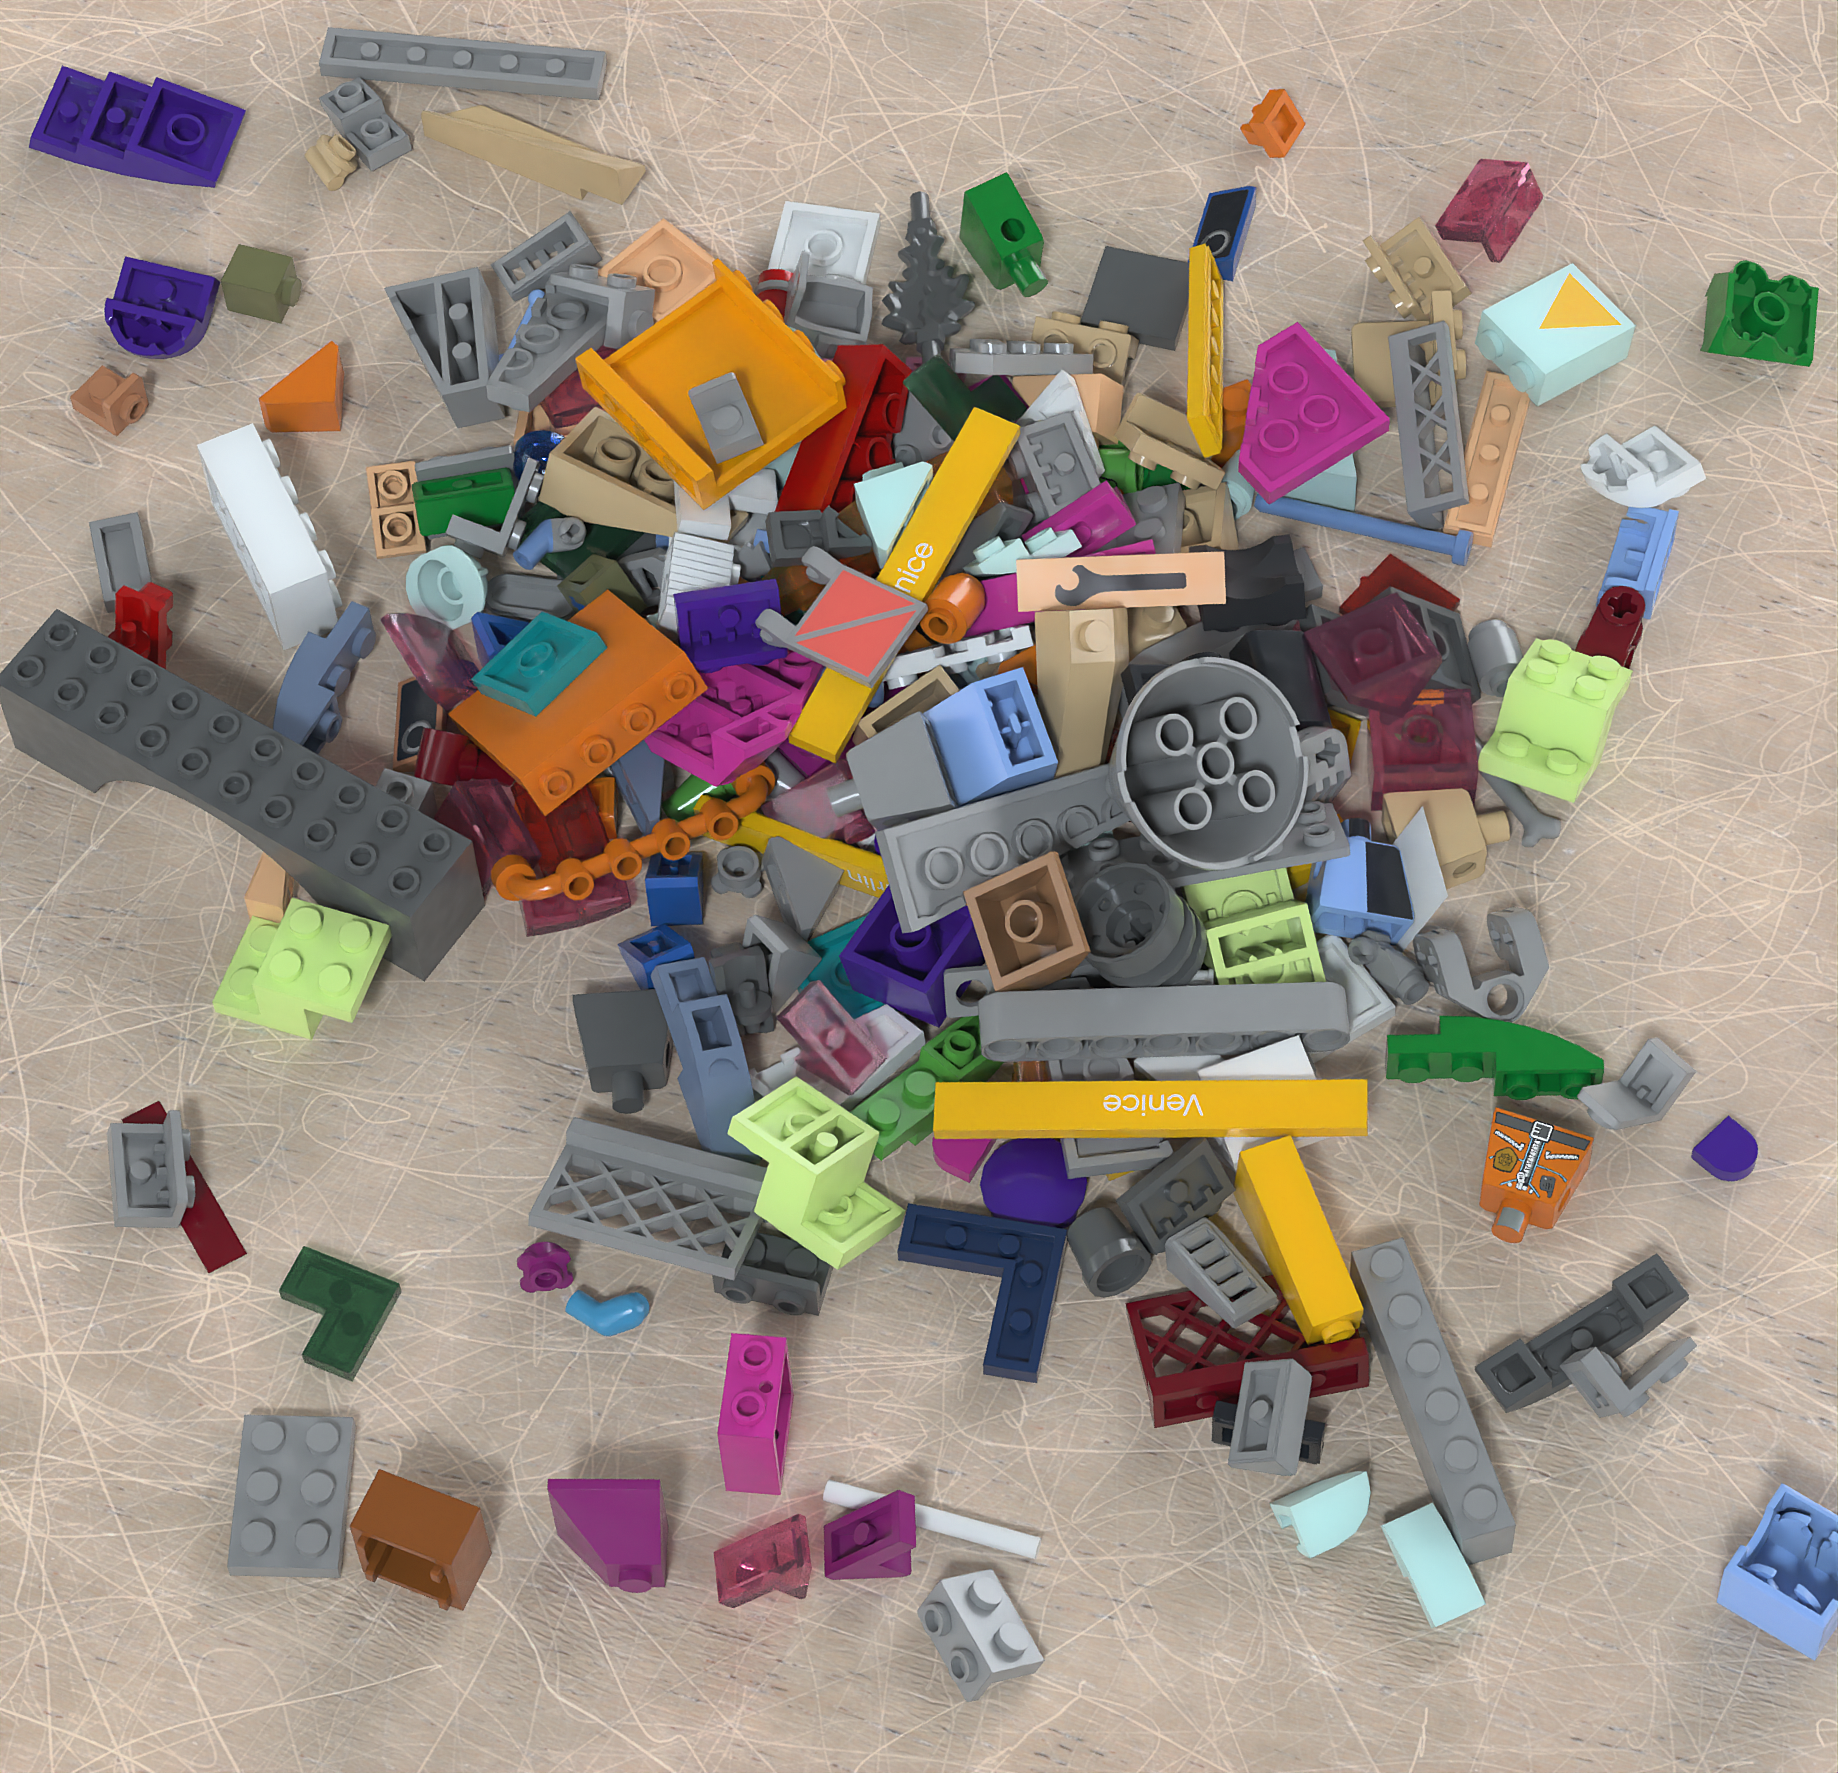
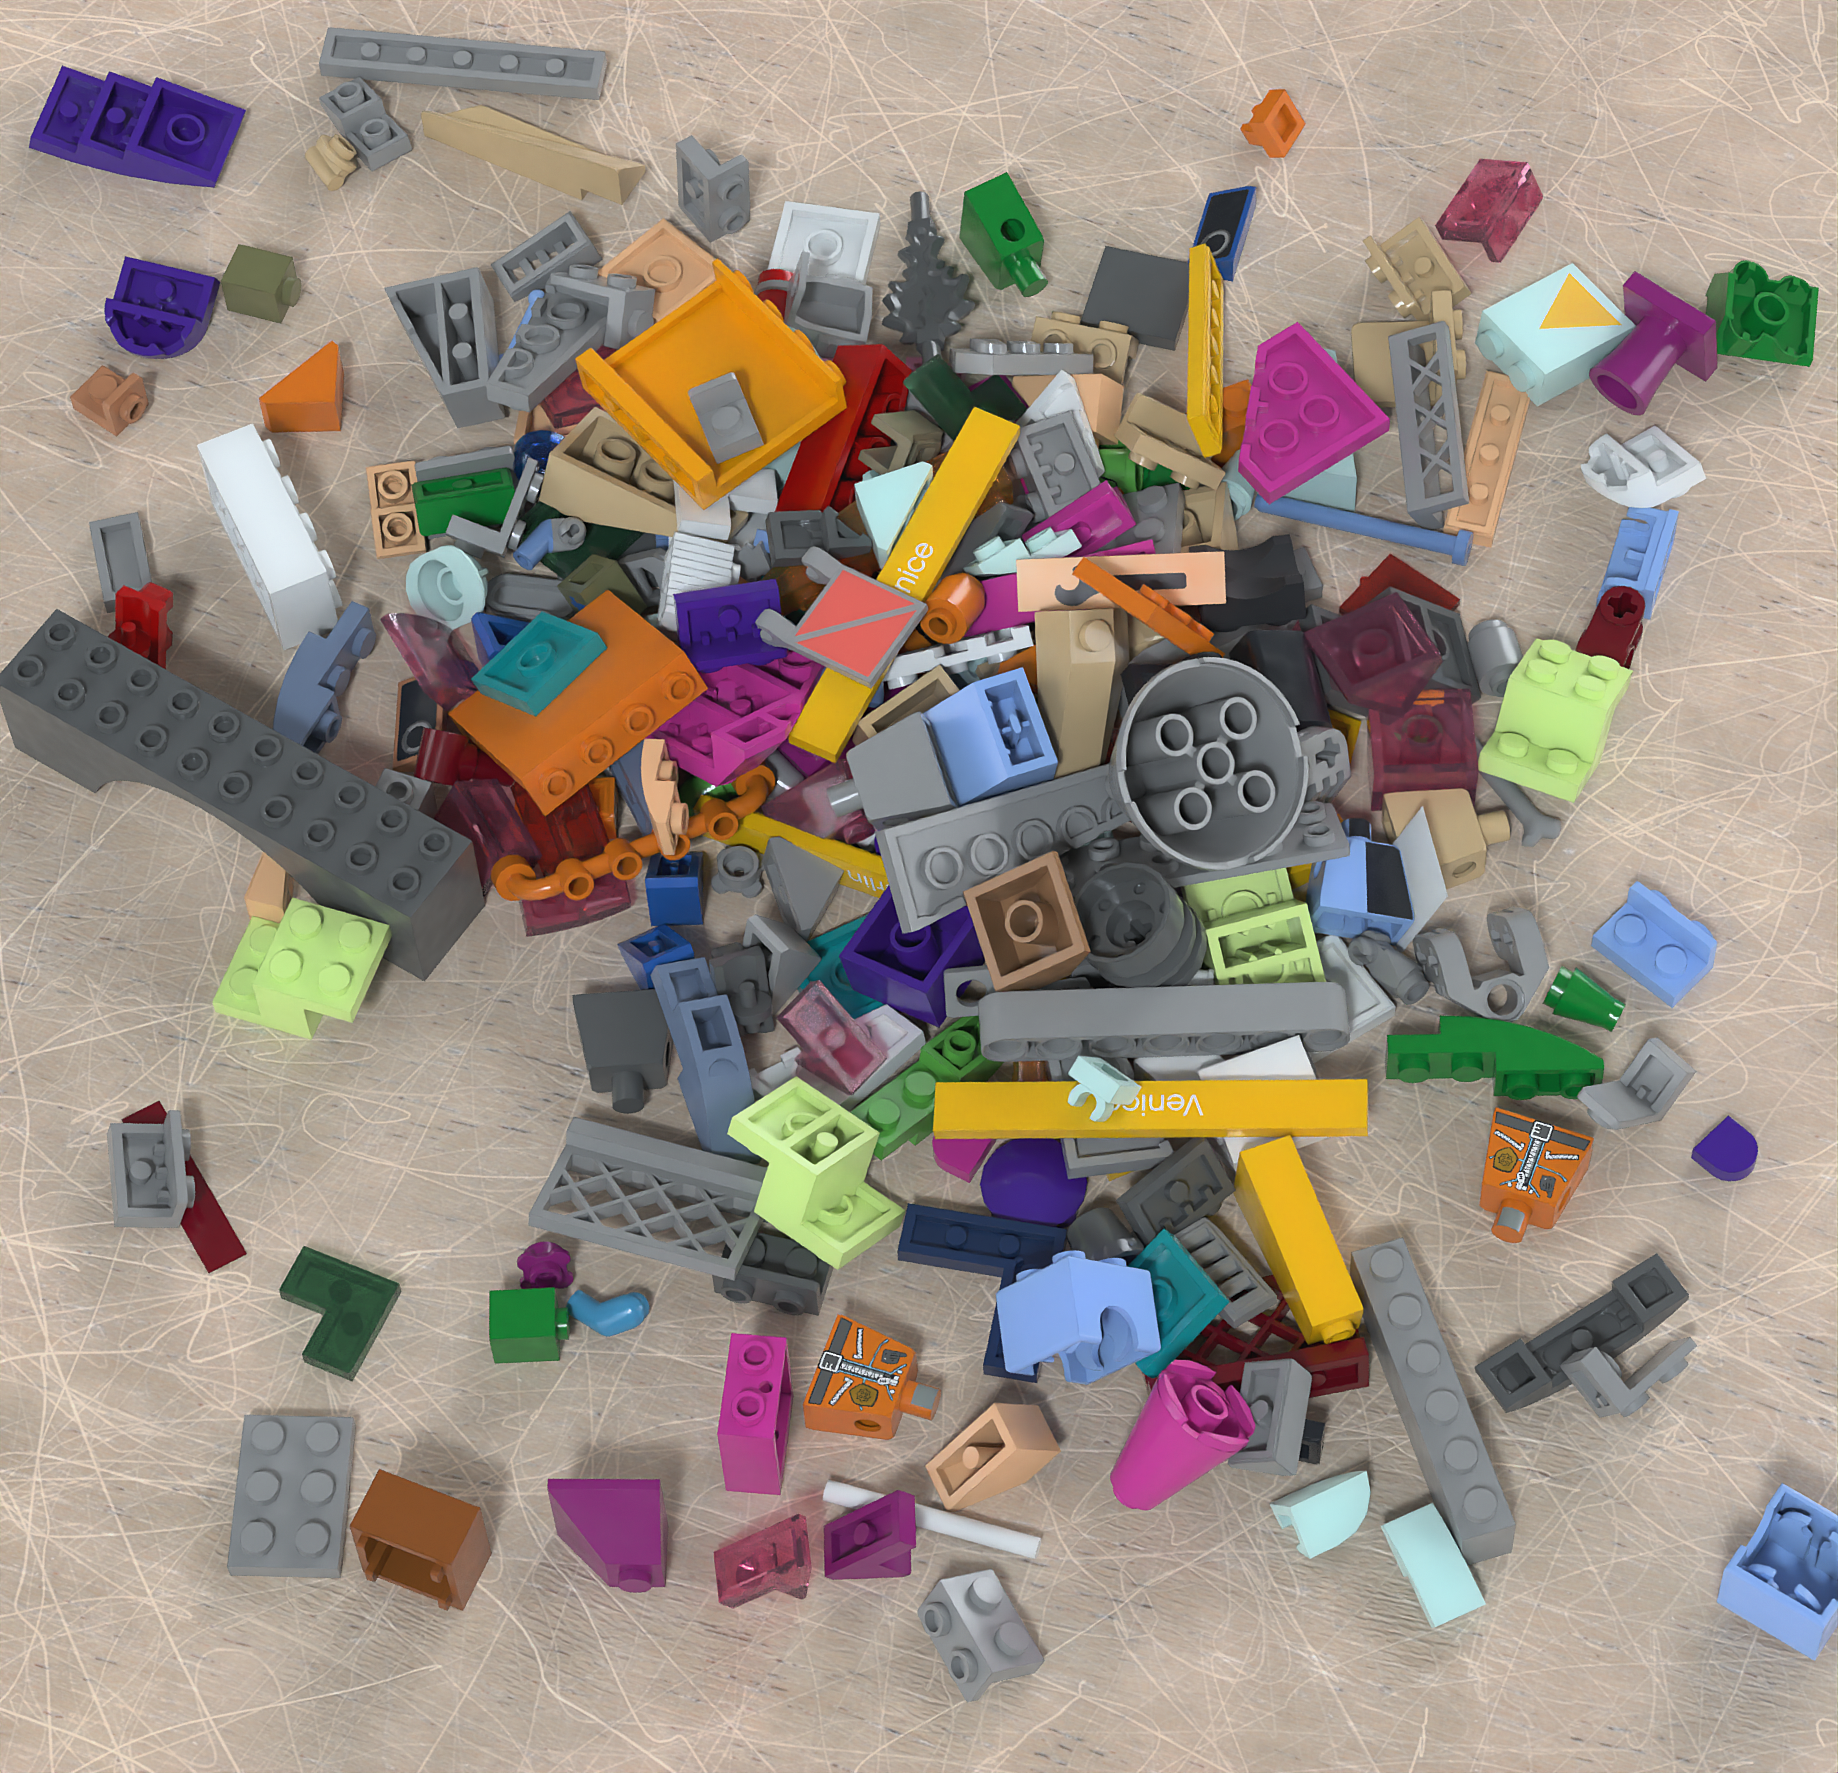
(526, 1325): none -> green brick
(659, 784): none -> light nougat slope
(711, 192): none -> light grey bracket
(866, 1384): none -> orange torso
(915, 438): none -> dark tan window
(992, 1455): none -> light nougat slope
(1082, 1309): none -> light blue piece
(1102, 1081): none -> light aqua tile
(1149, 609): none -> orange wing
(1180, 1435): none -> dark pink cone
(1182, 1298): none -> teal tile
(1583, 1000): none -> green cone
(1657, 944): none -> light blue bracket
(1664, 335): none -> magenta plant

